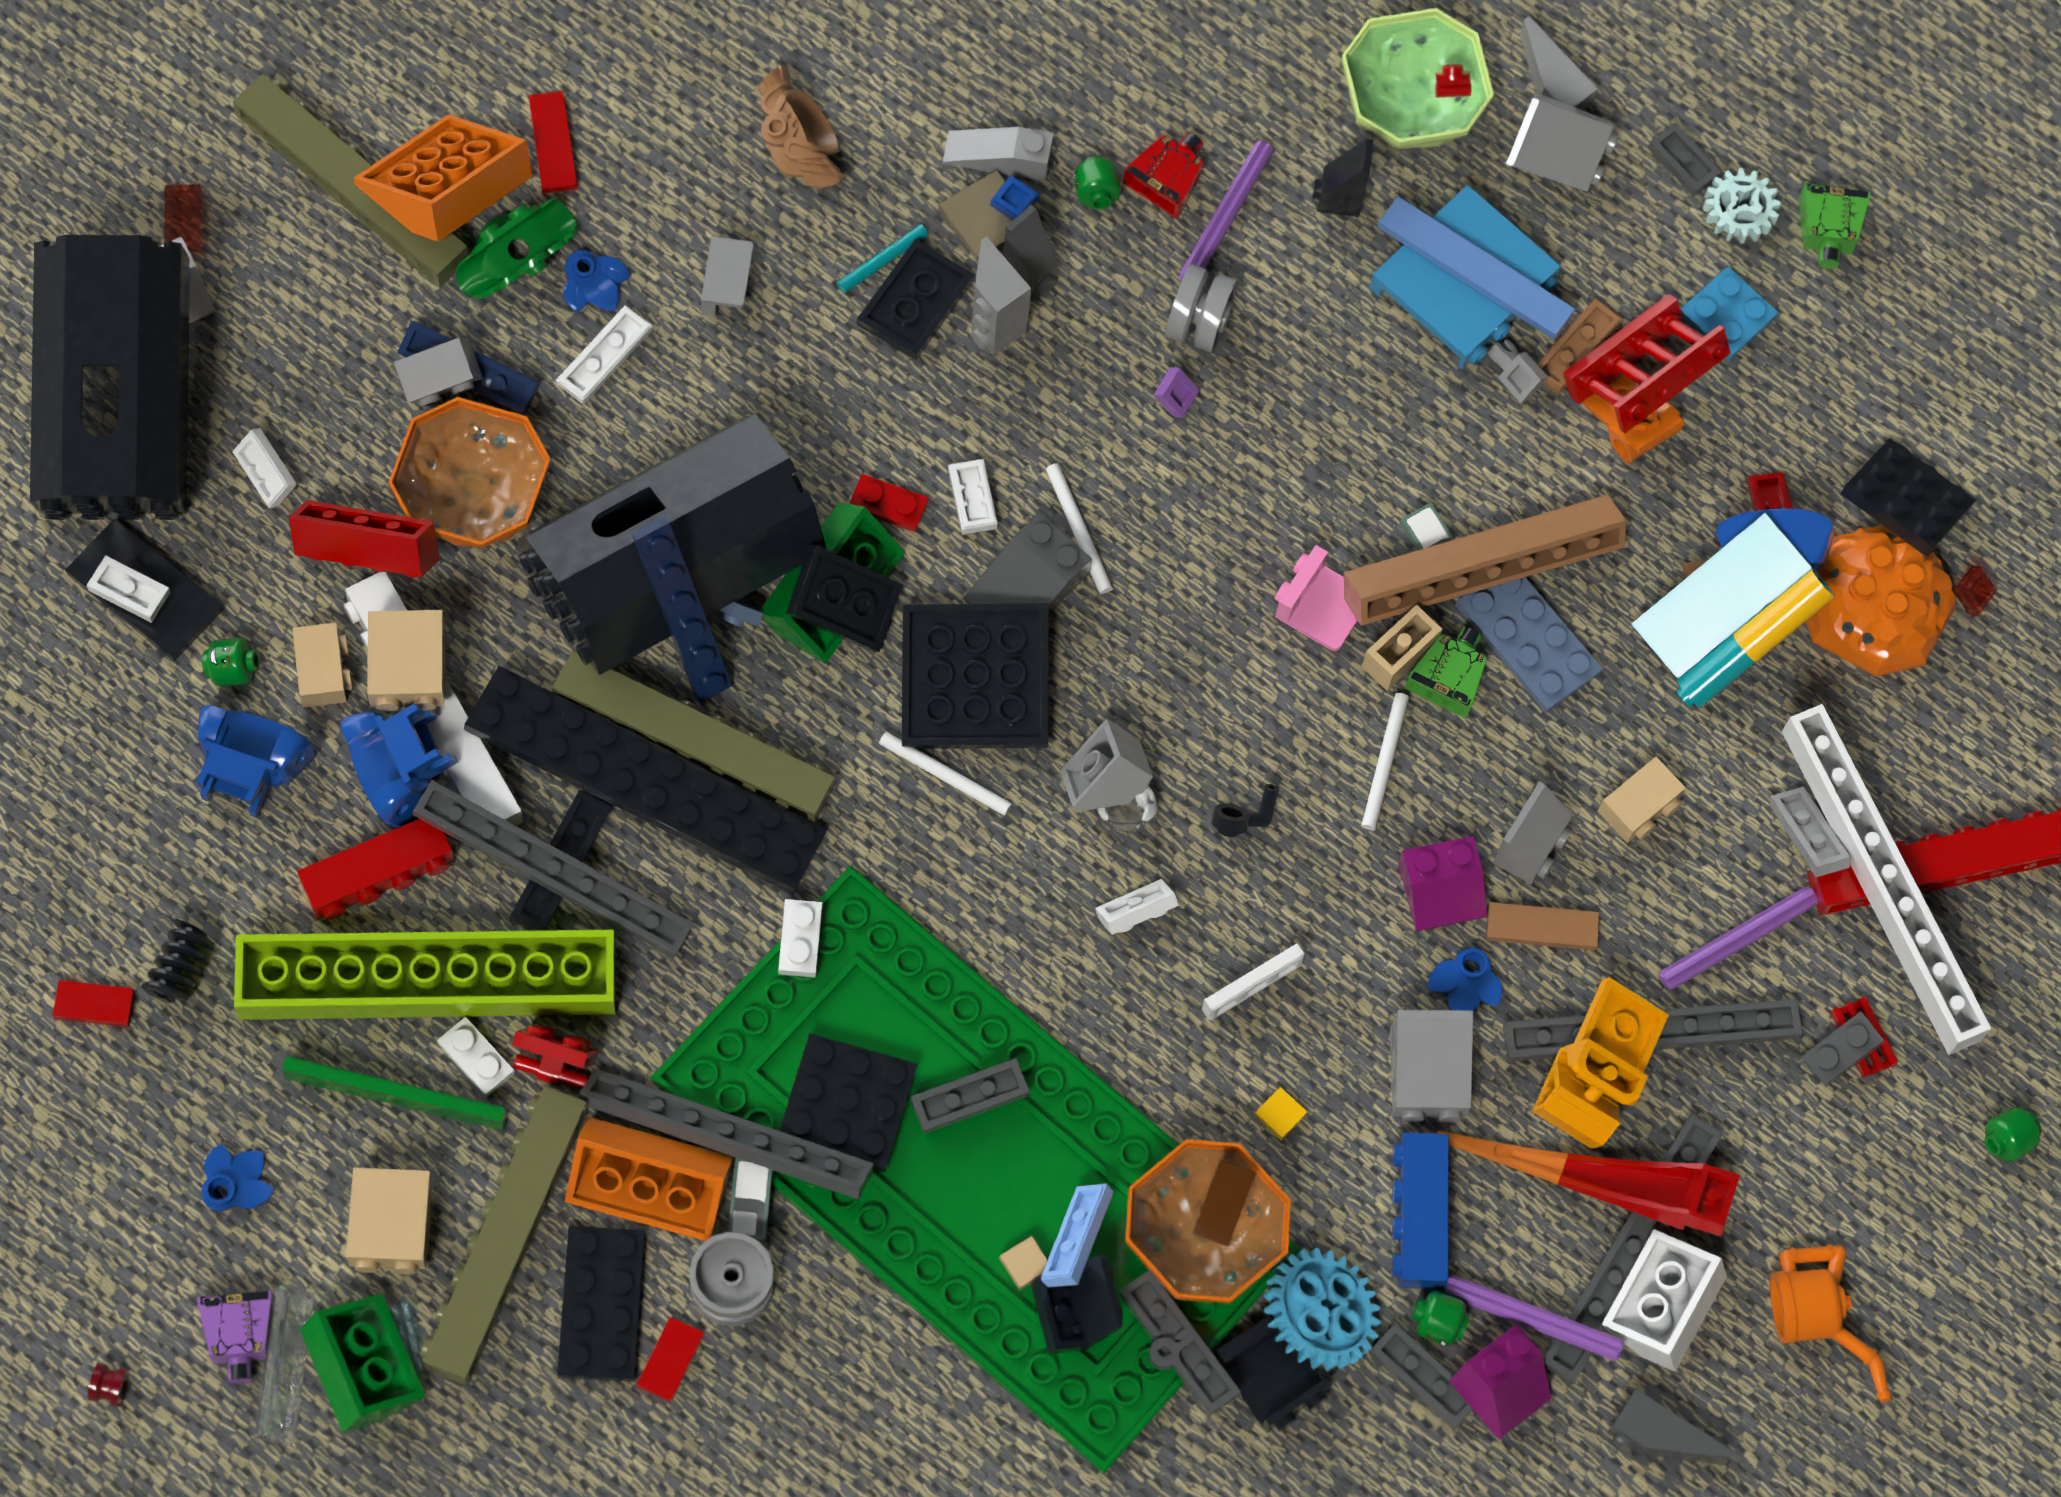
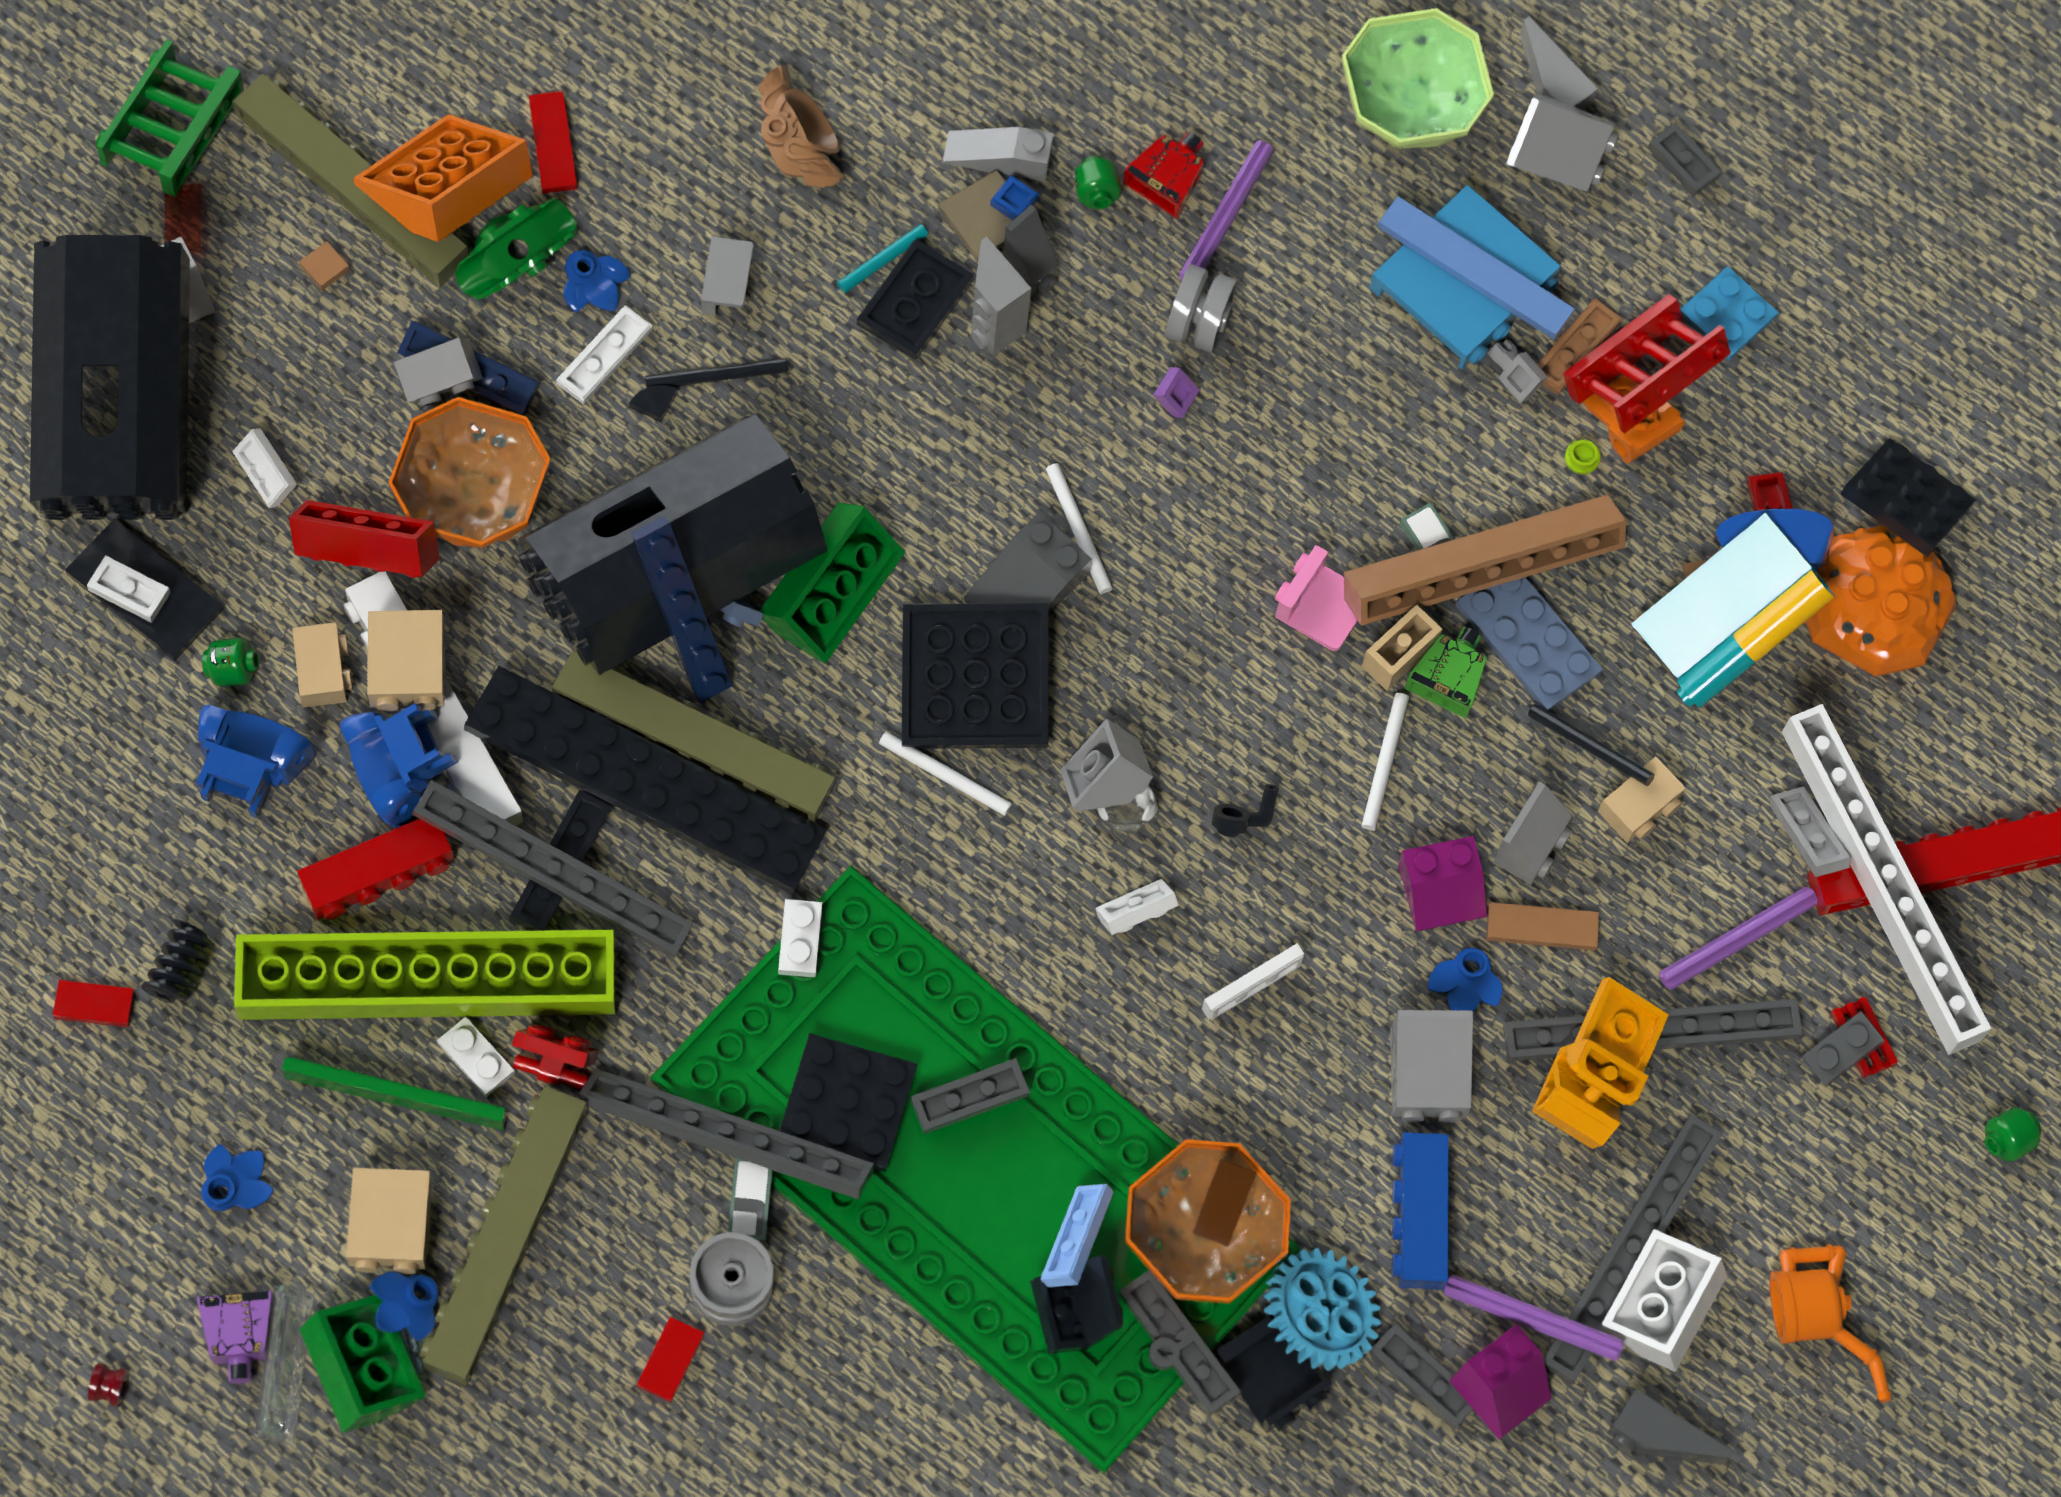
(189, 143): none -> green fence
(324, 266): none -> medium nougat tile
(402, 1307): none -> blue plate
(601, 1303): black plate -> none
(648, 1179): orange slope -> none
(654, 401): none -> black tile
(718, 373): none -> black bar
(844, 598): black plate -> none
(890, 502): red plate -> none
(972, 496): white plate -> none
(1024, 1262): tan tile -> none
(1280, 1113): yellow tile -> none
(1344, 181): black slope -> none
(1440, 1318): green head -> none
(1453, 81): red plate -> none
(1582, 457): none -> lime plate
(1591, 745): none -> black bar
(1661, 1191): red plate -> none
(1745, 219): light aqua gear -> none
(1831, 220): bright green torso -> none
(1975, 590): clear red tile -> none

